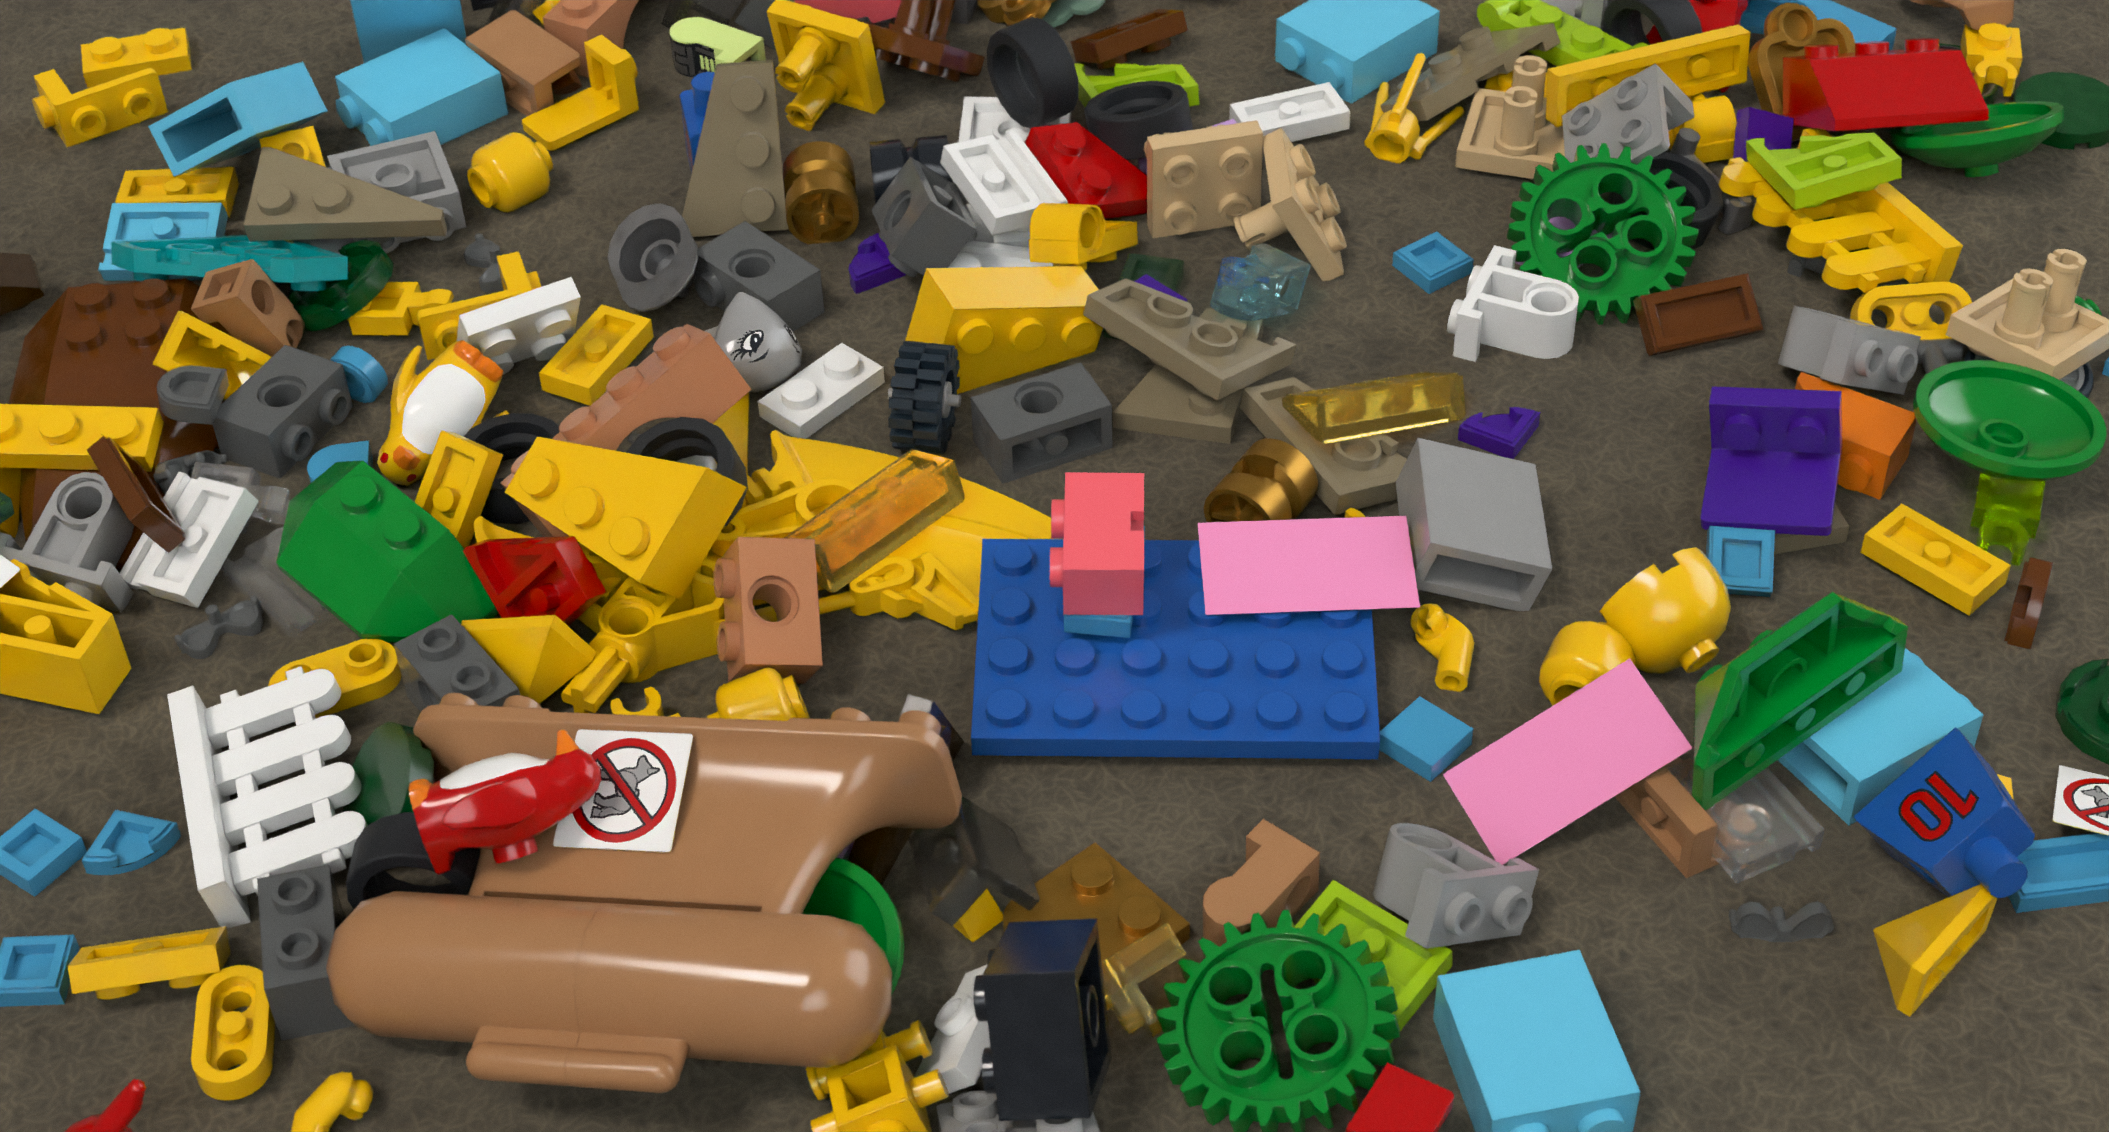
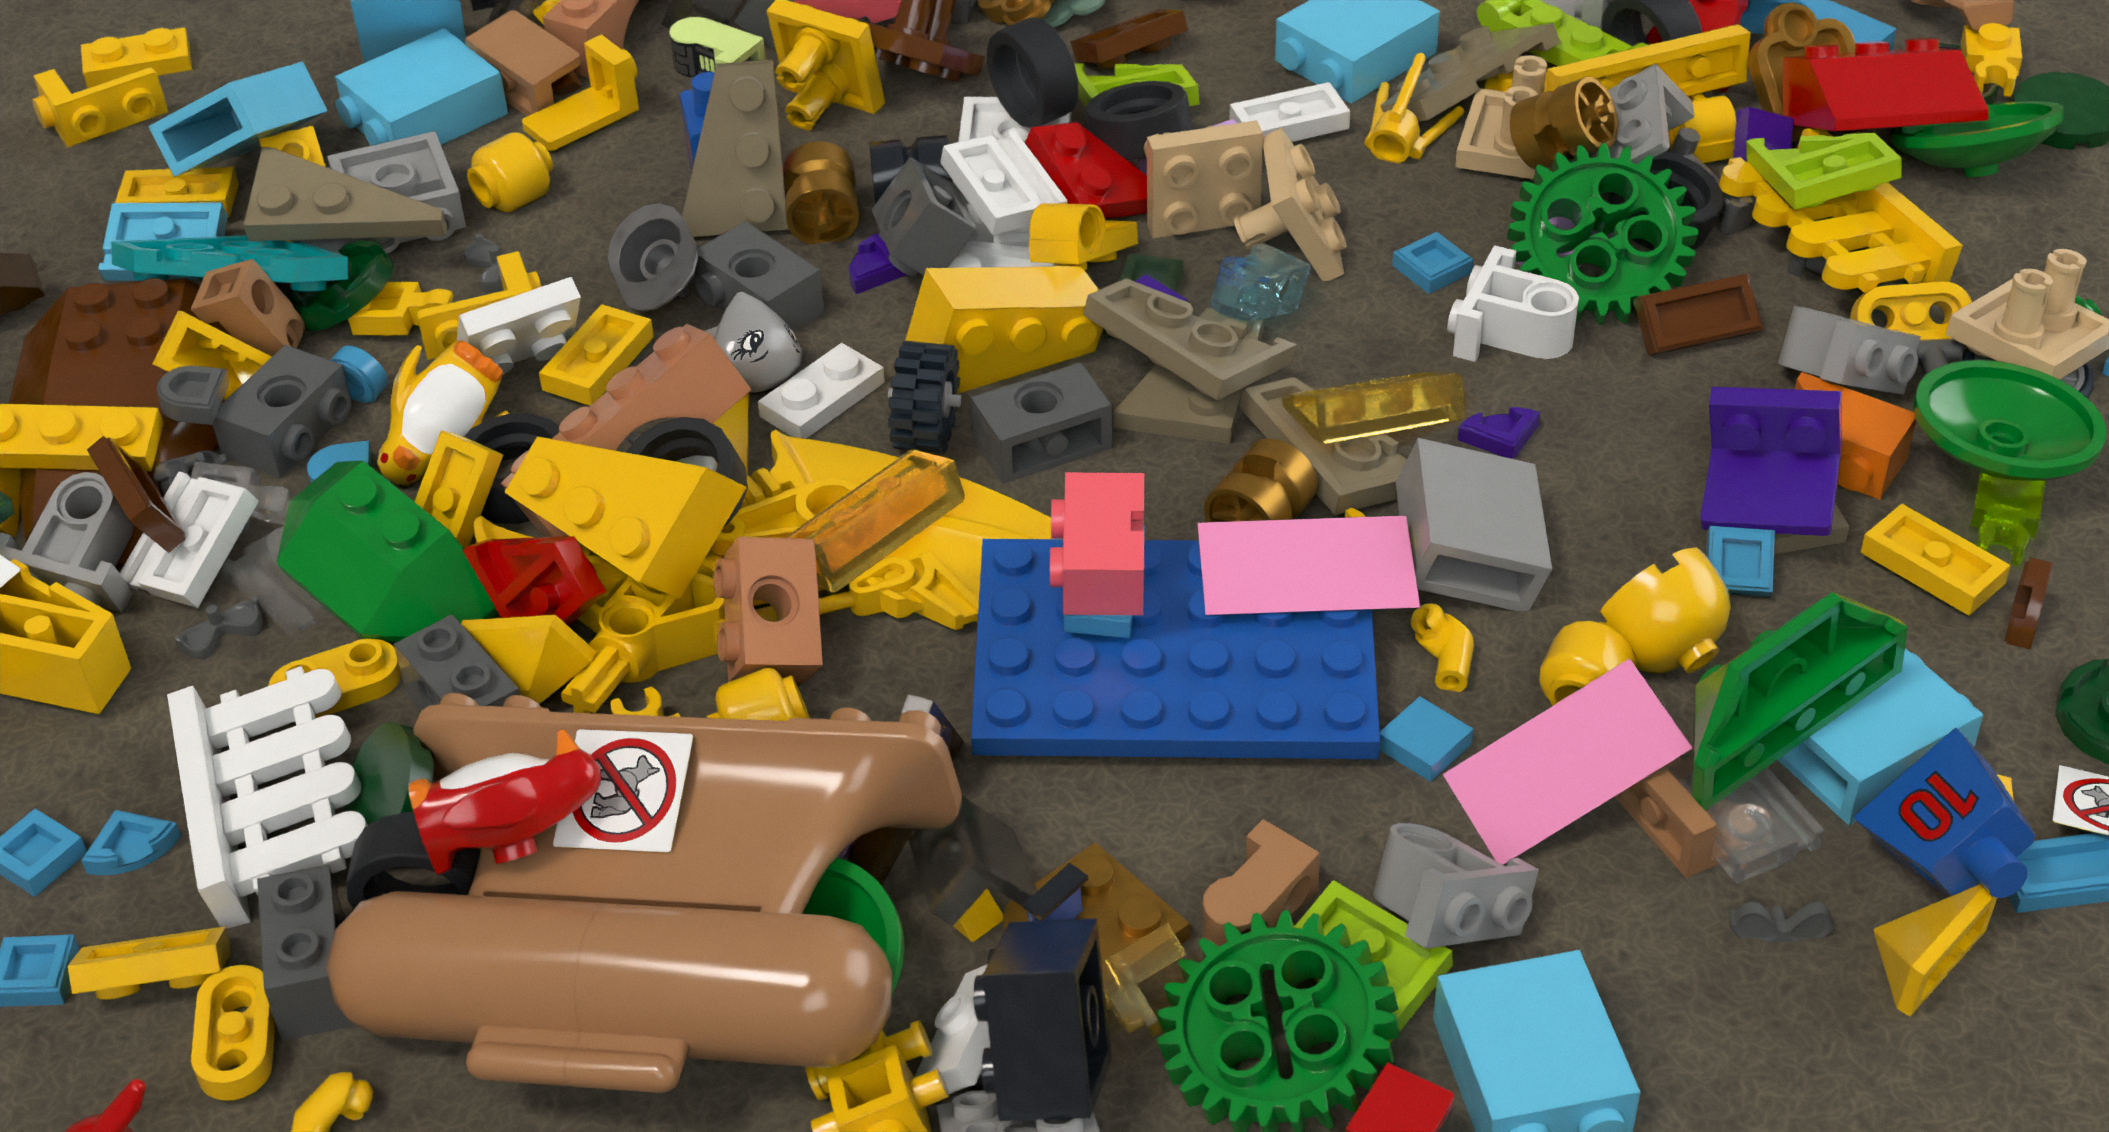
(1058, 897): none -> black piece
(1563, 120): none -> pearl gold wheel

